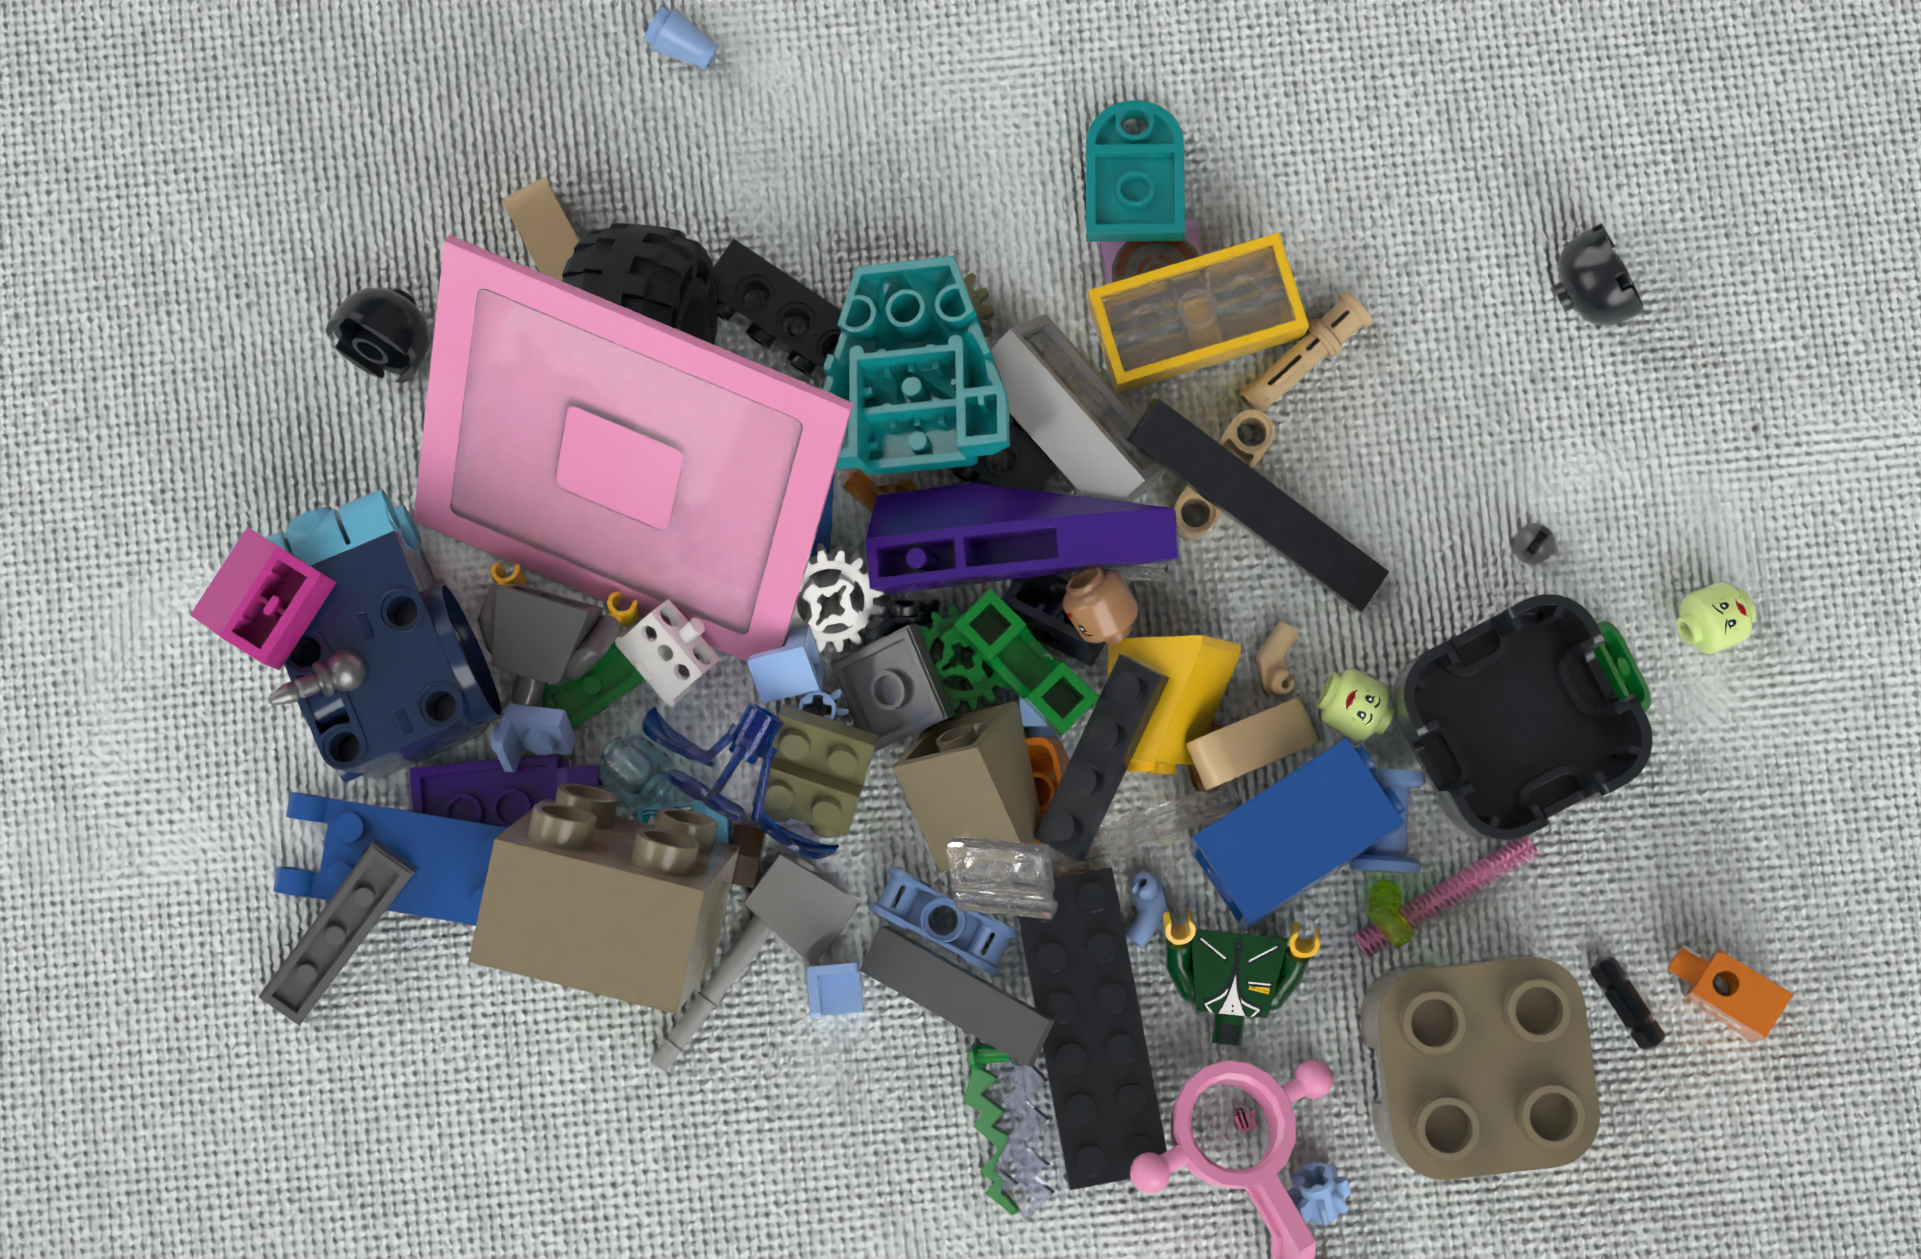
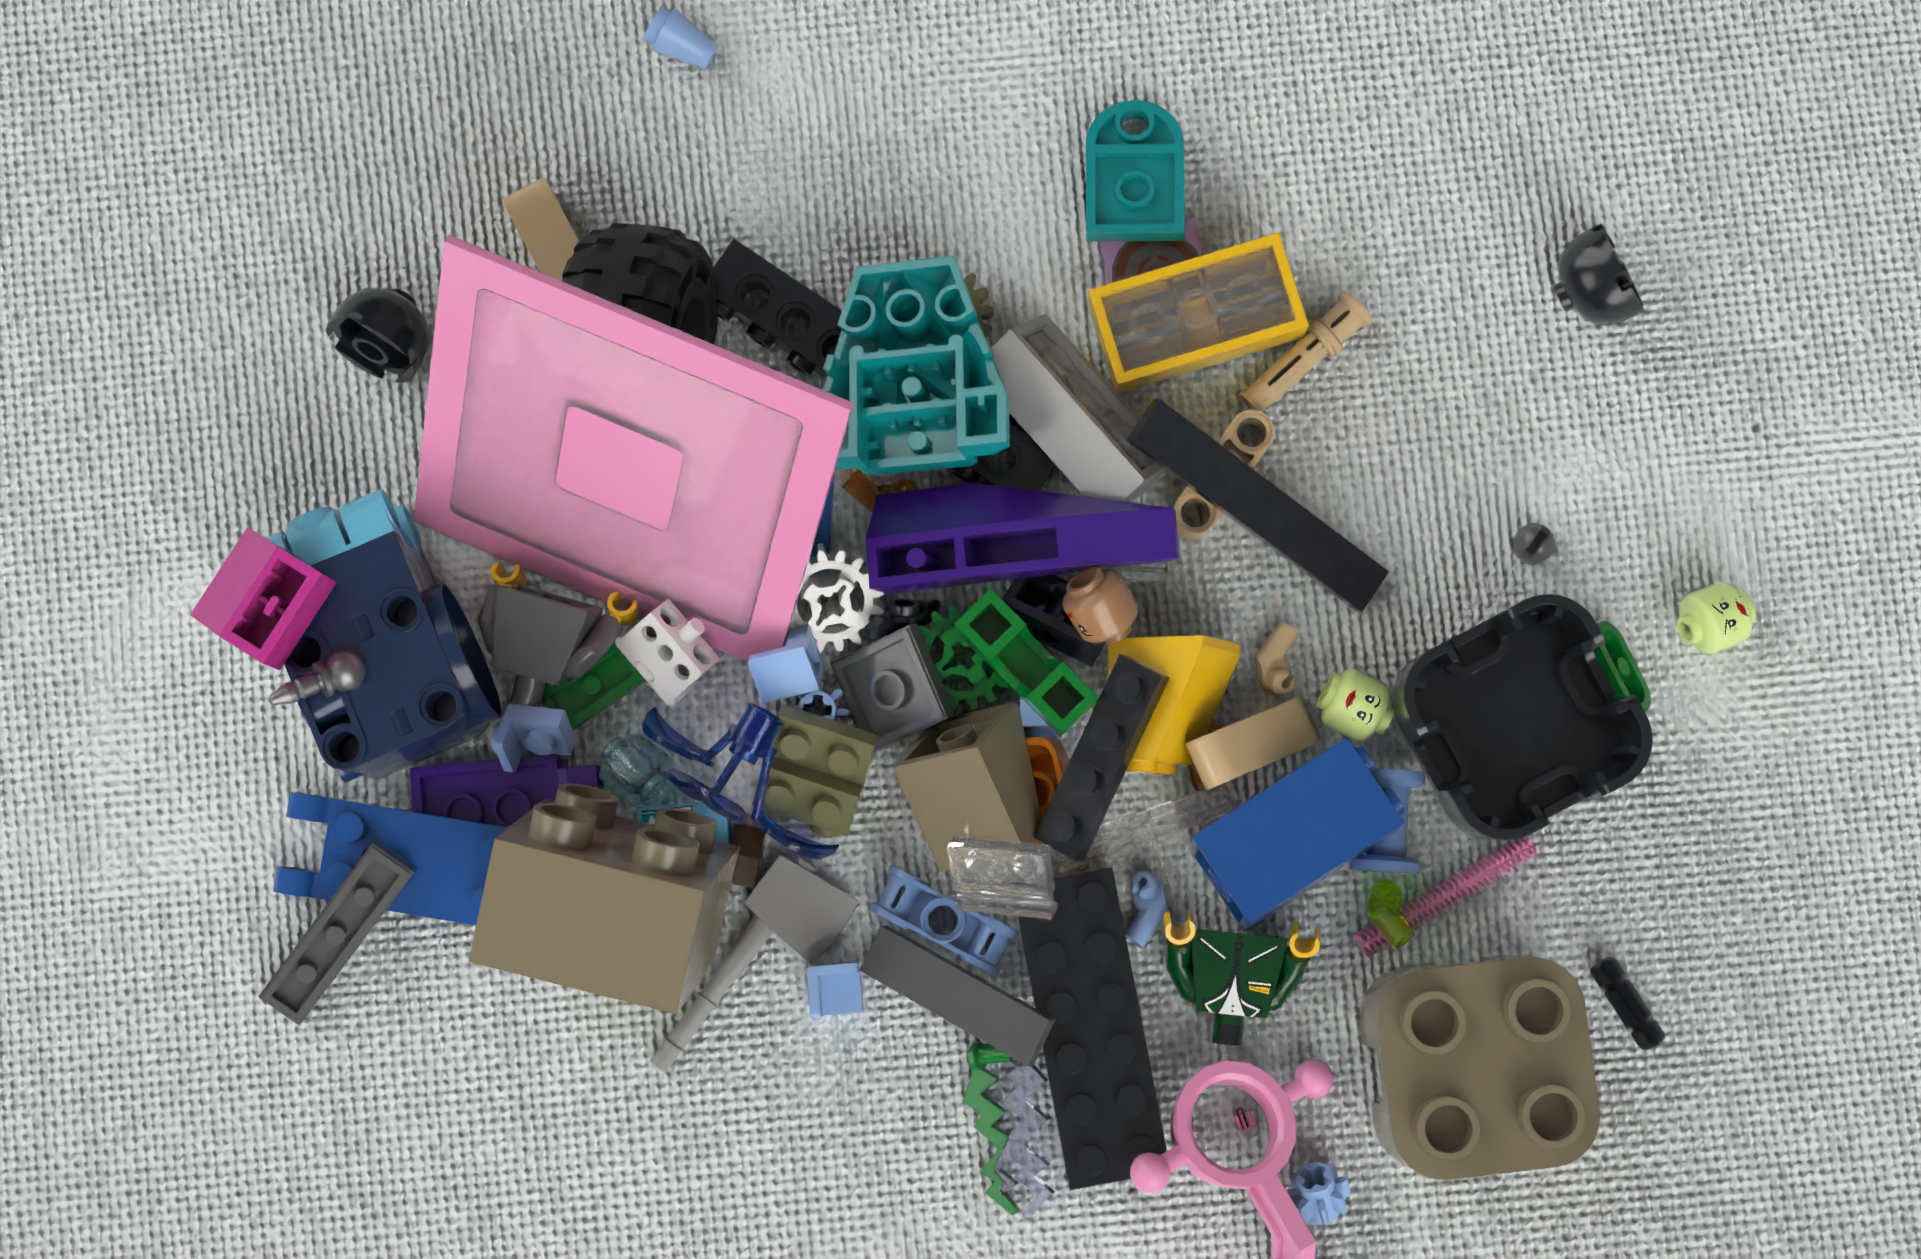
(1752, 999): orange torso -> none

